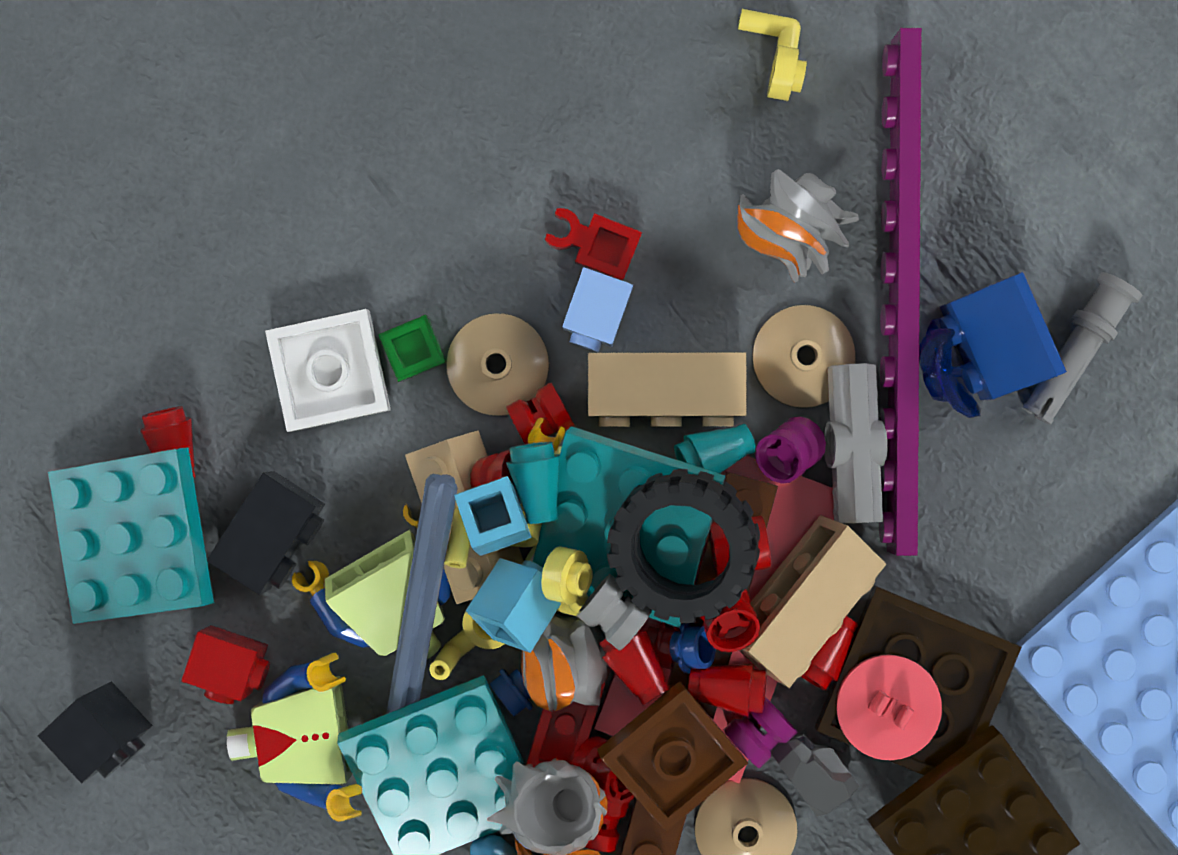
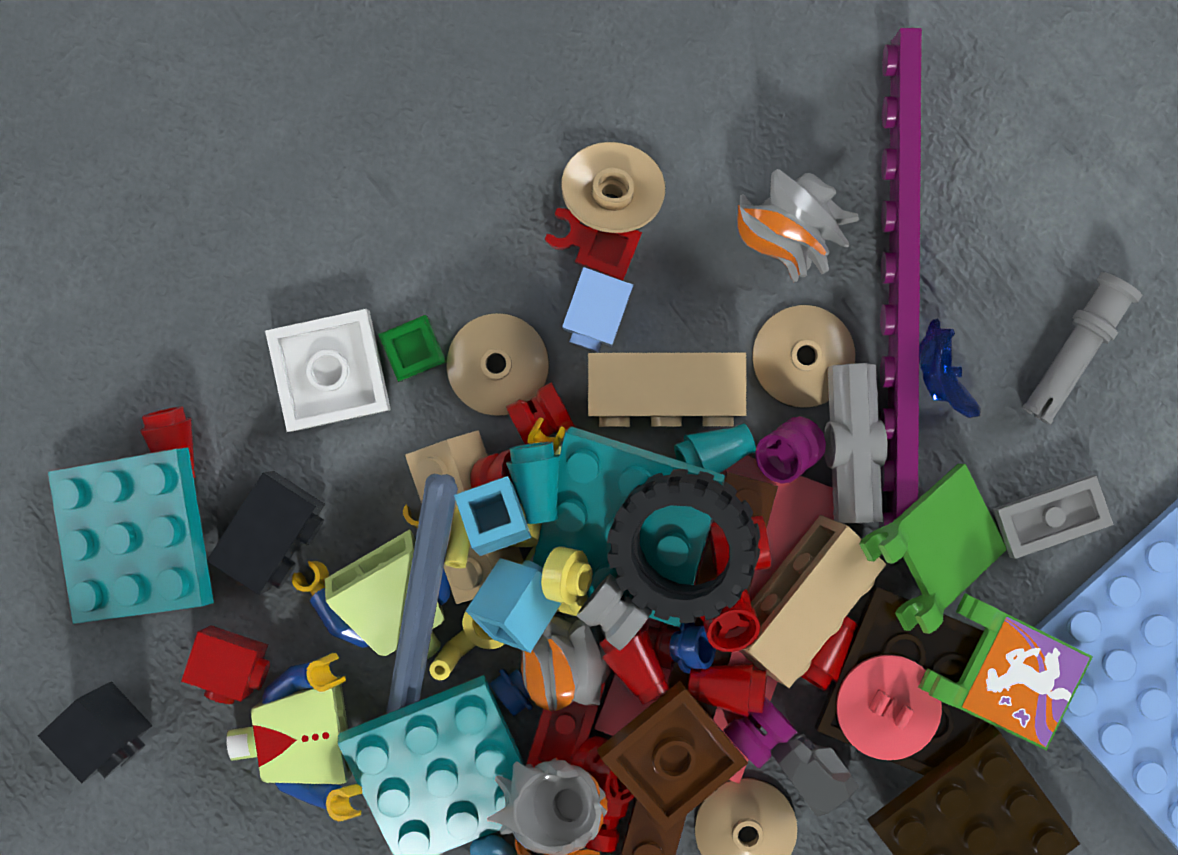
(616, 171): none -> tan dish
(787, 71): light yellow plate -> none
(945, 543): none -> bright green flag
(1001, 338): blue slope -> none
(1014, 677): none -> flag
(1053, 516): none -> light grey plate

